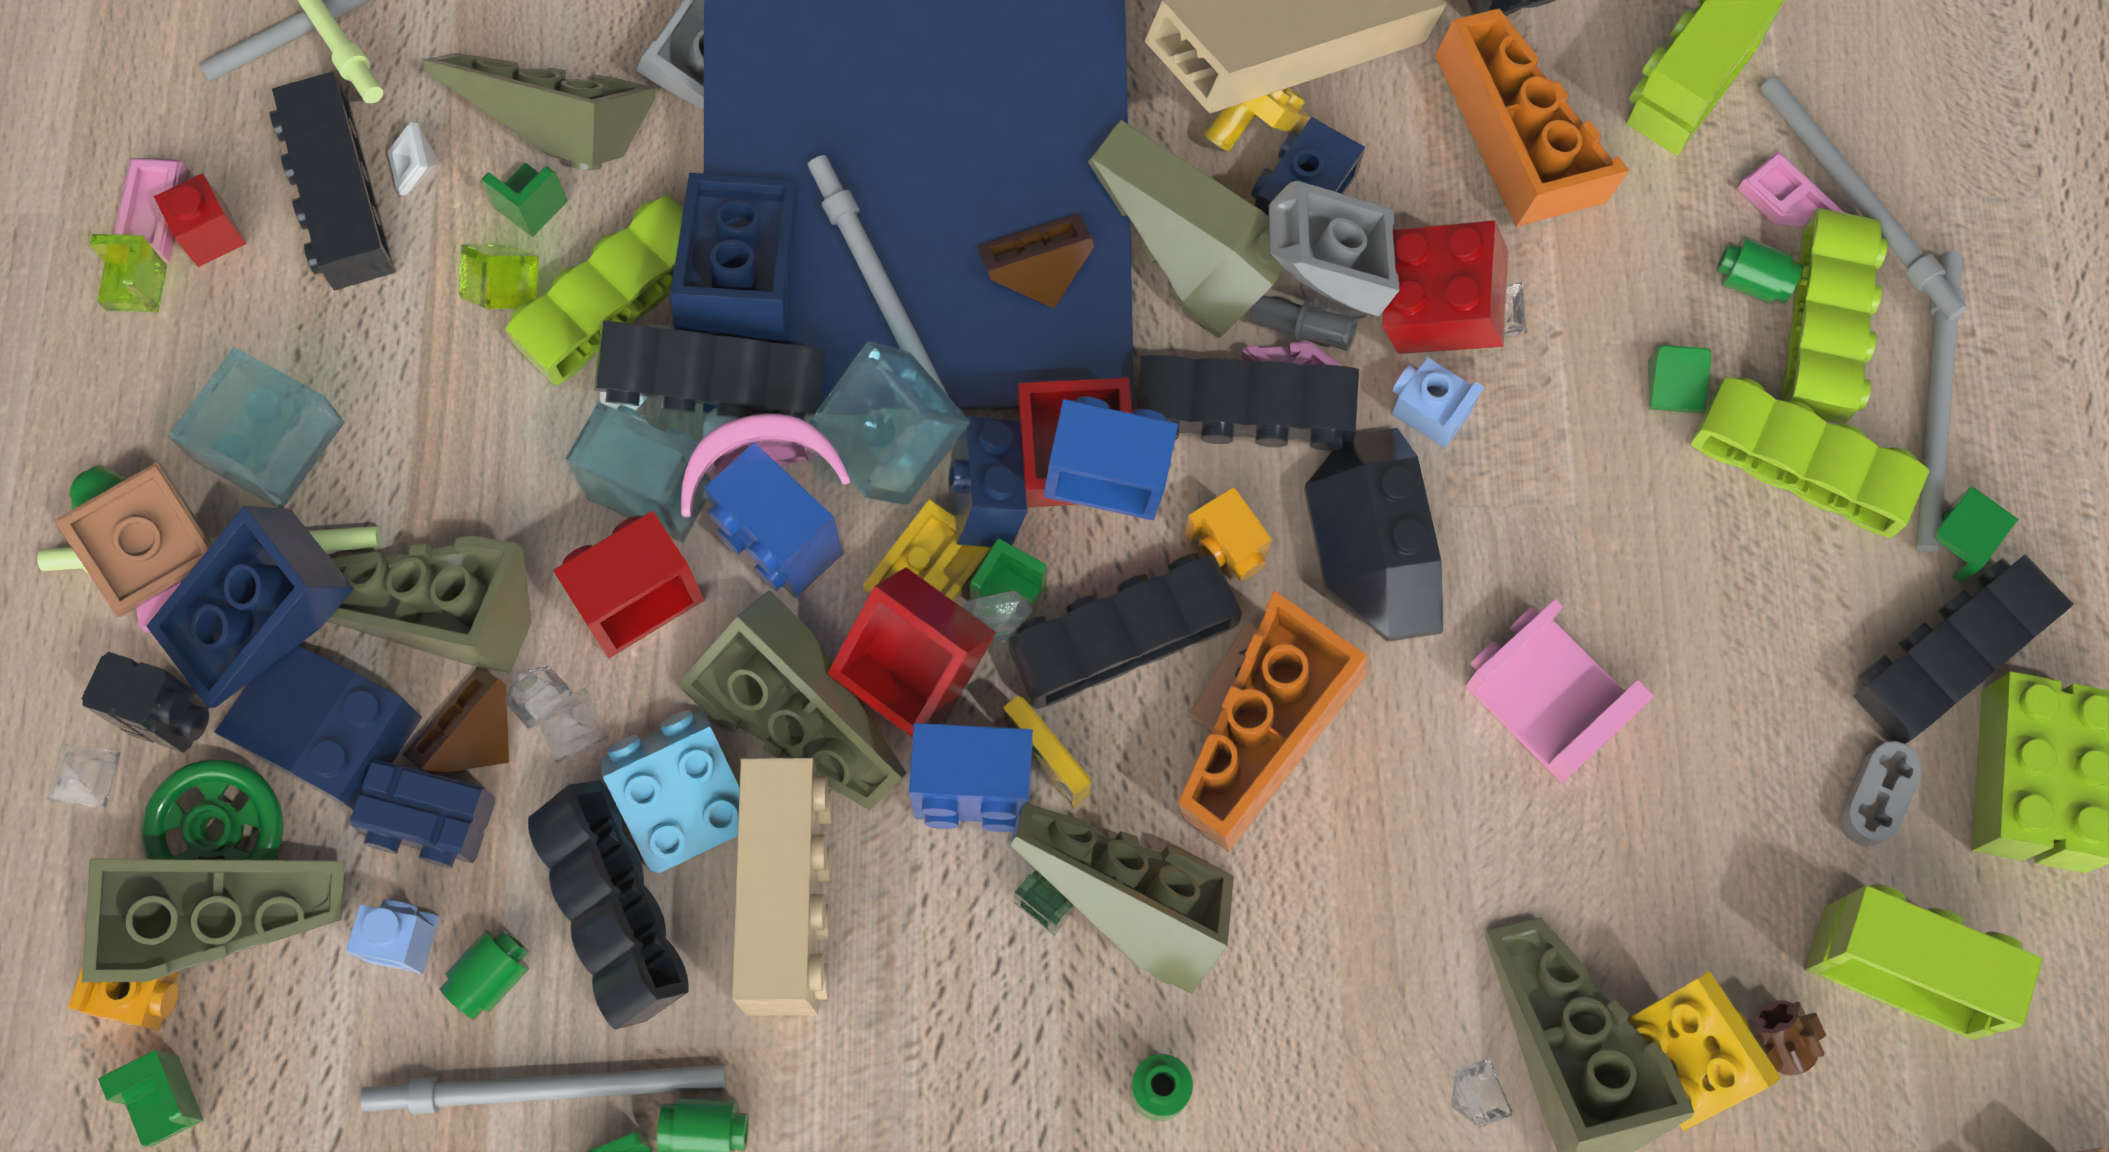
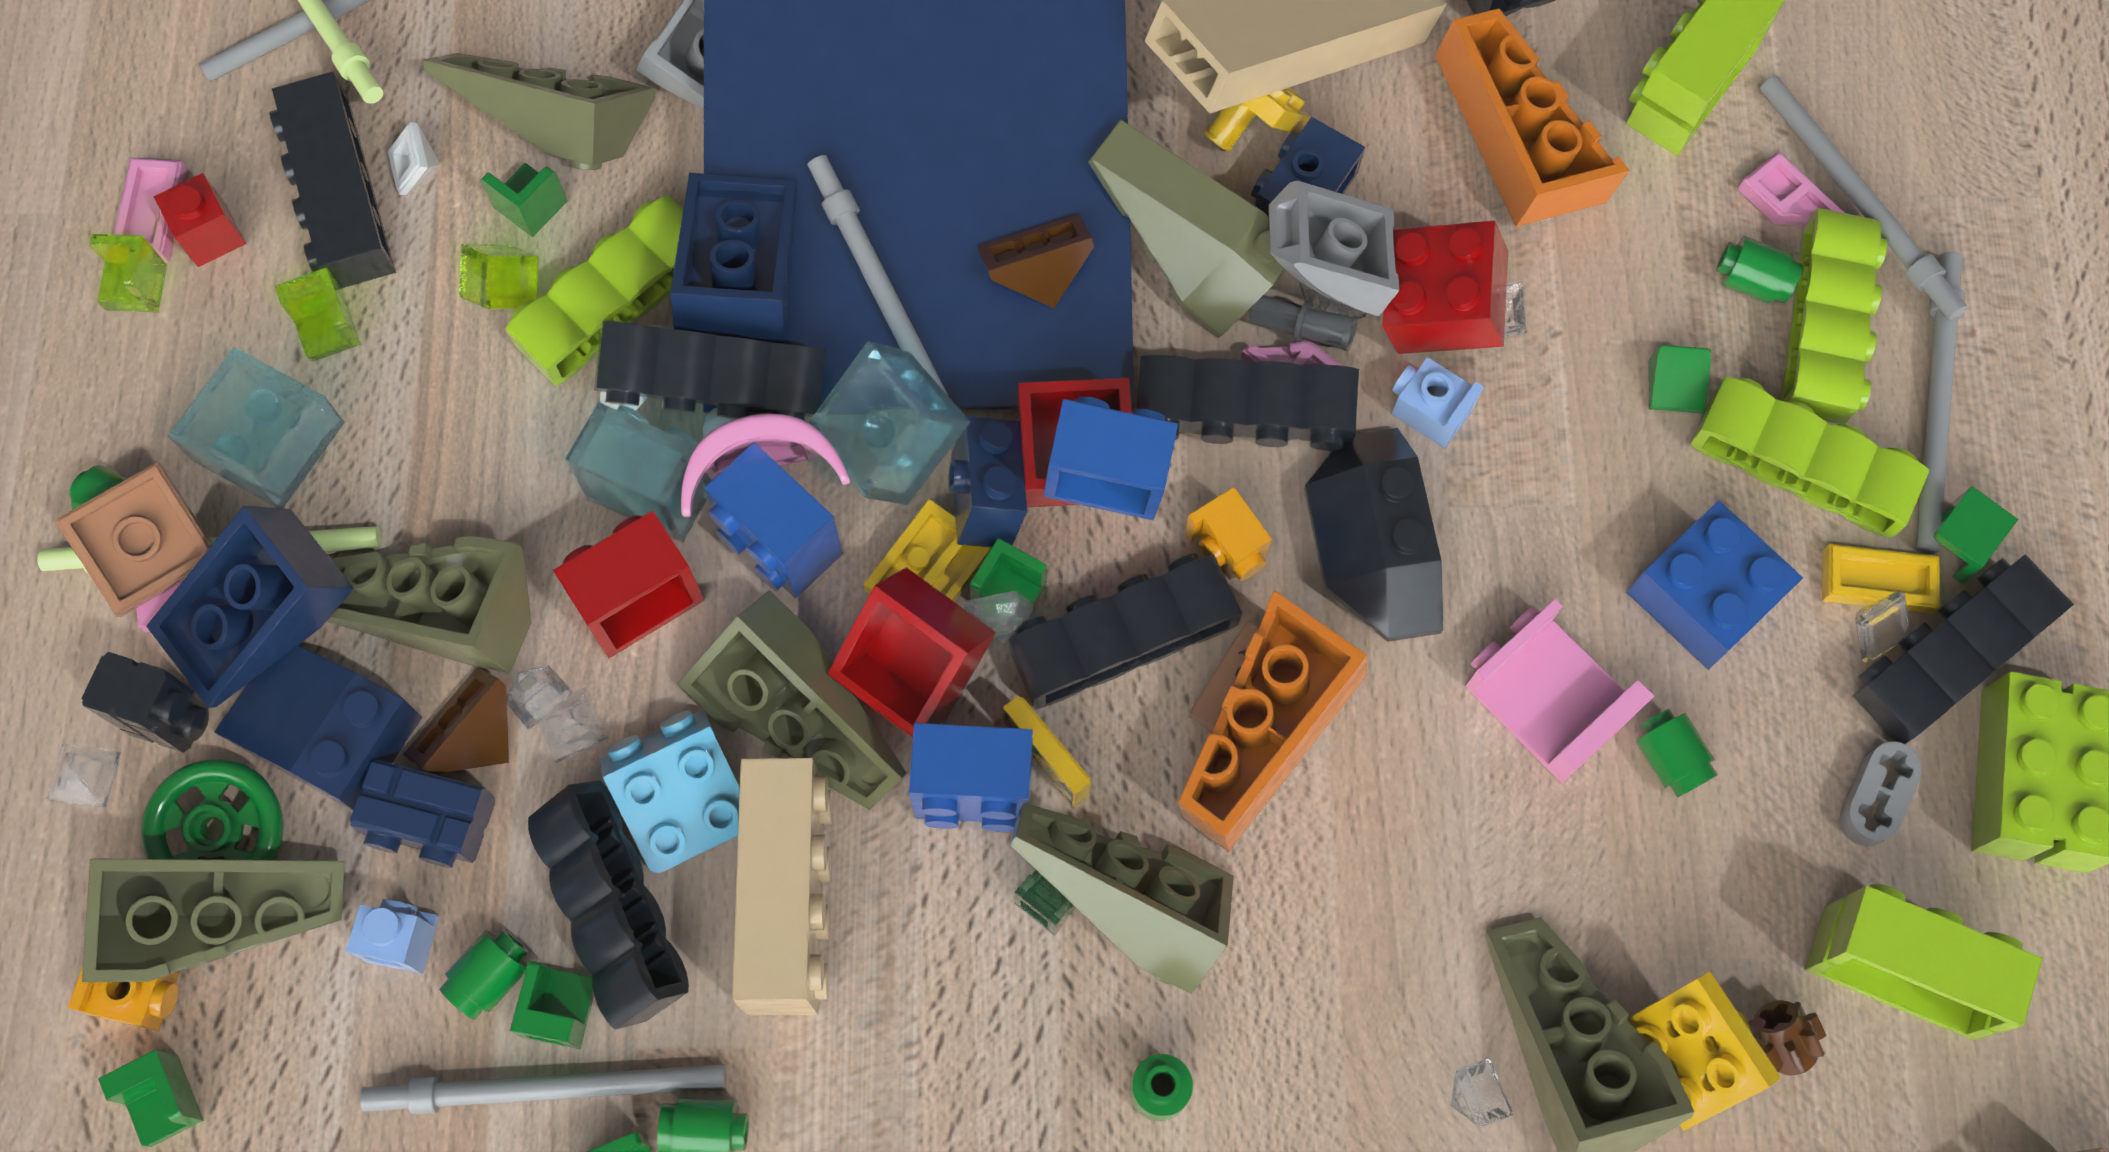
(319, 314): none -> clear neon green panel
(553, 1006): none -> green panel
(1676, 752): none -> green brick
(1714, 584): none -> blue piece
(1868, 574): none -> yellow tile
(1882, 626): none -> clear slope

